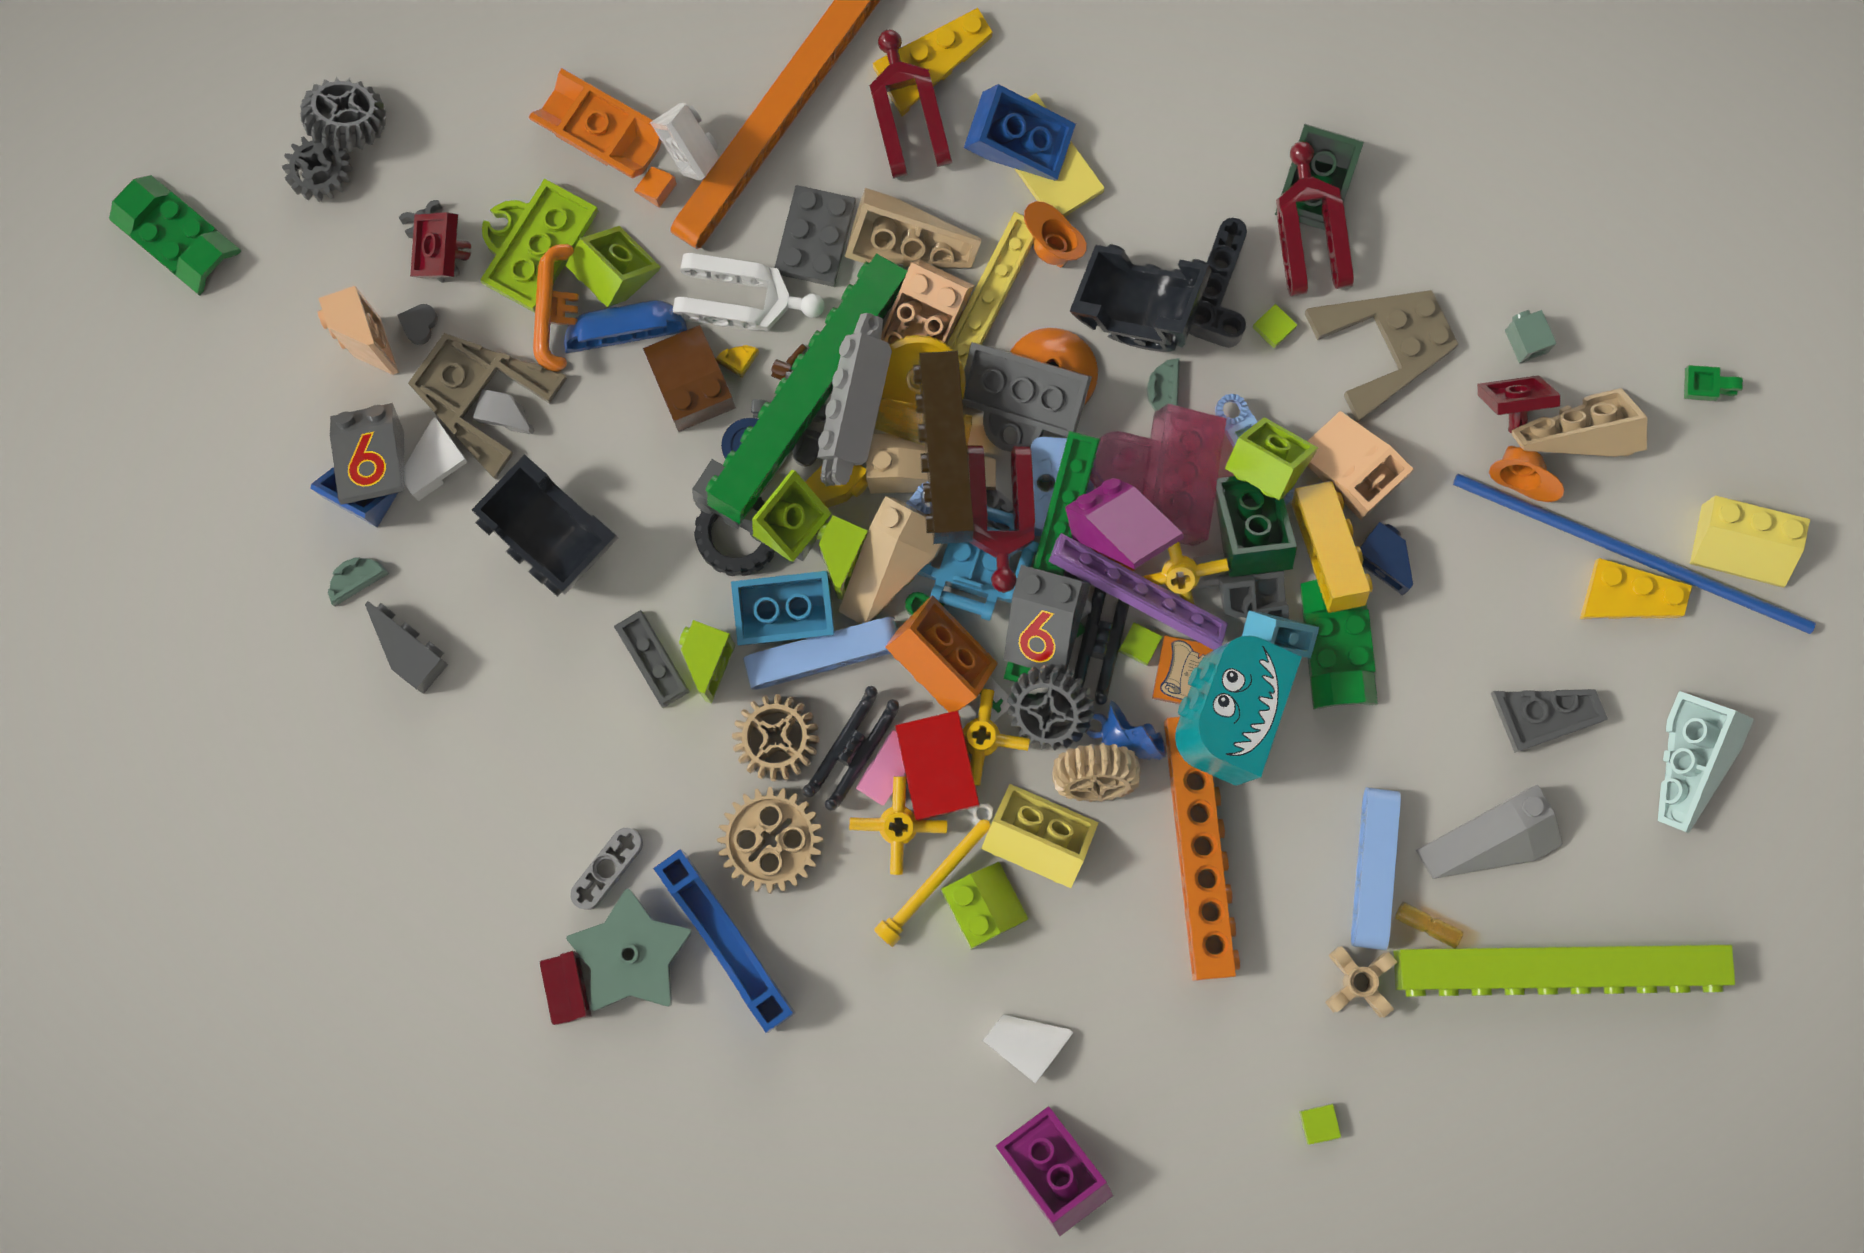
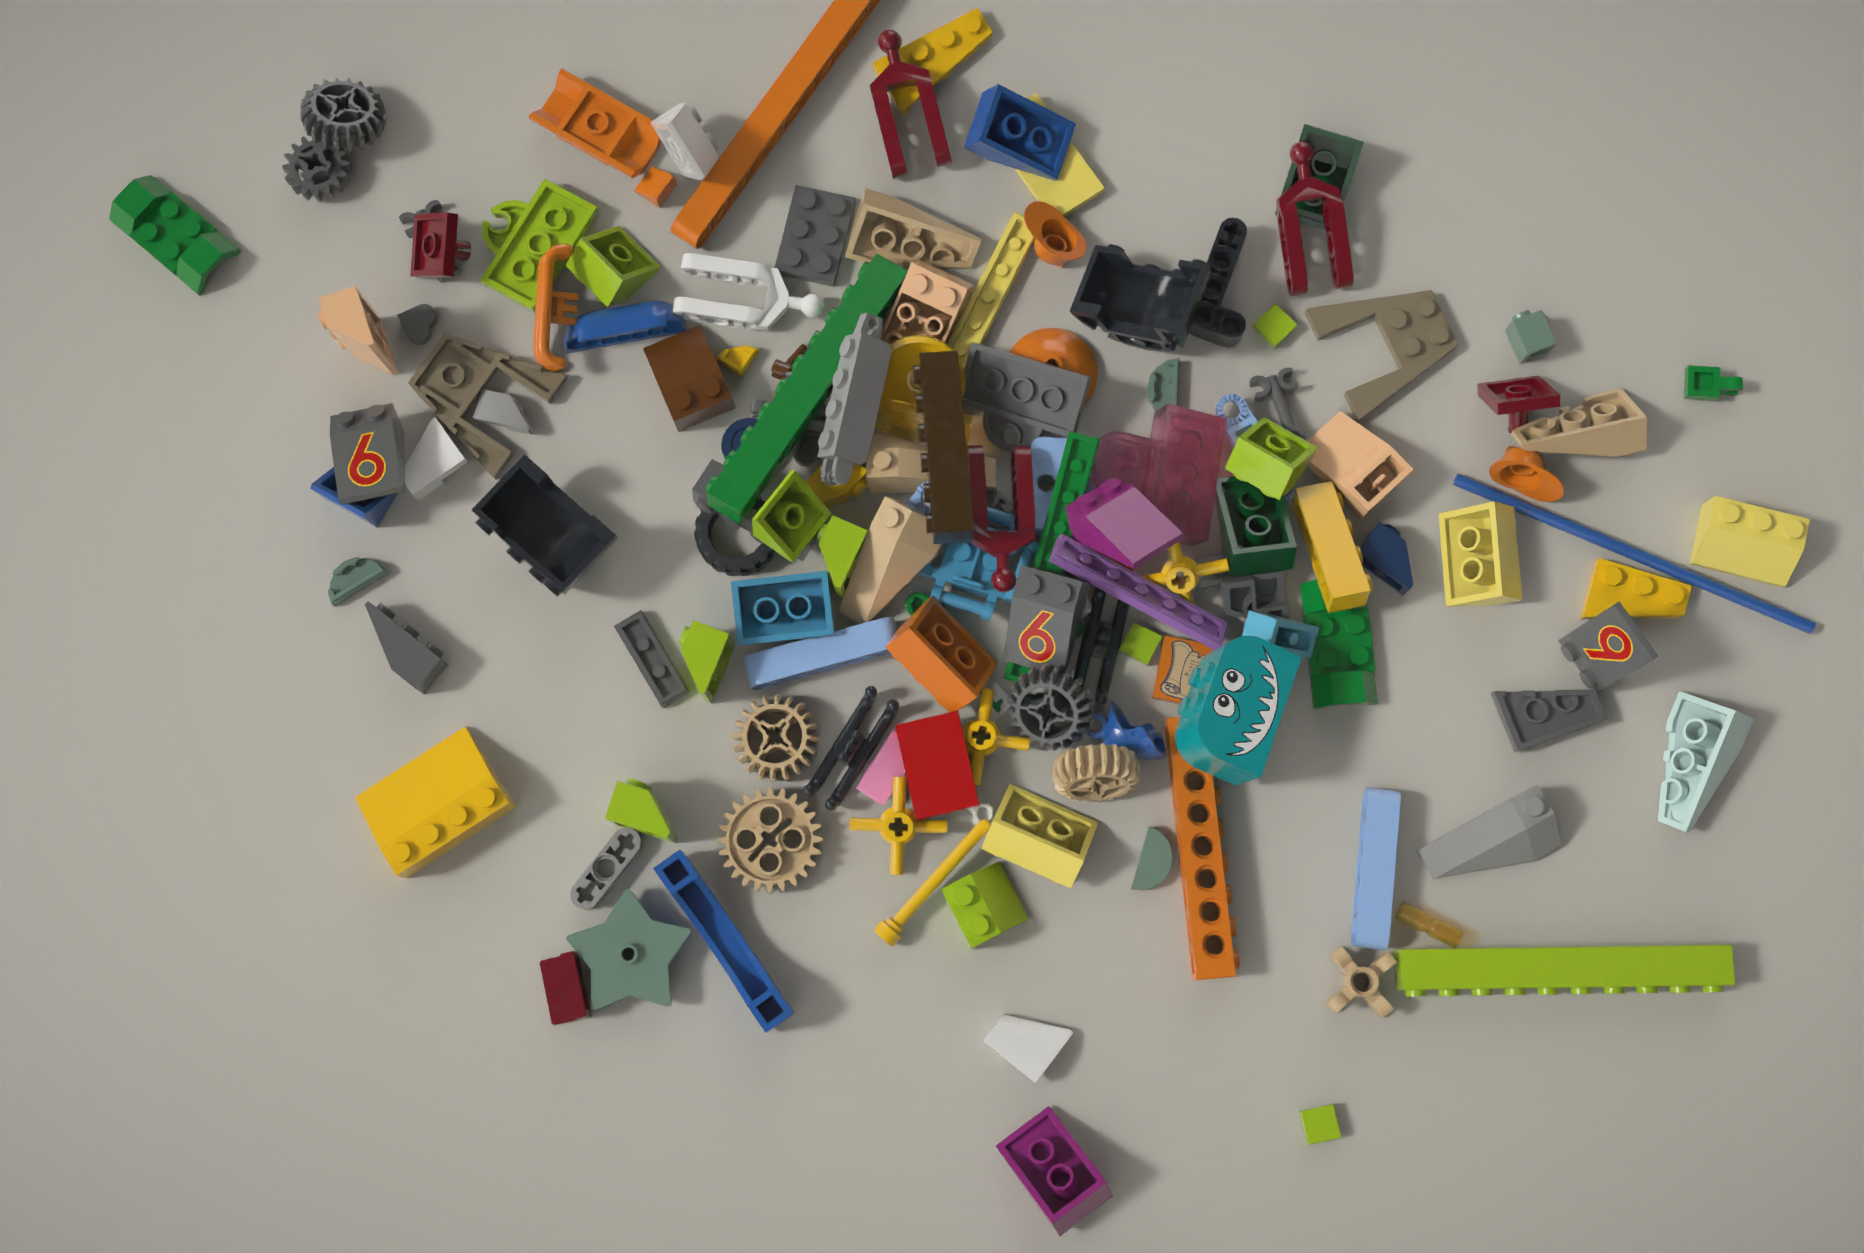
(434, 803): none -> yellow slope
(640, 810): none -> lime slope
(1154, 861): none -> sand green tile
(1276, 387): none -> dark grey bar
(1480, 555): none -> light yellow slope
(1607, 648): none -> dark grey slope

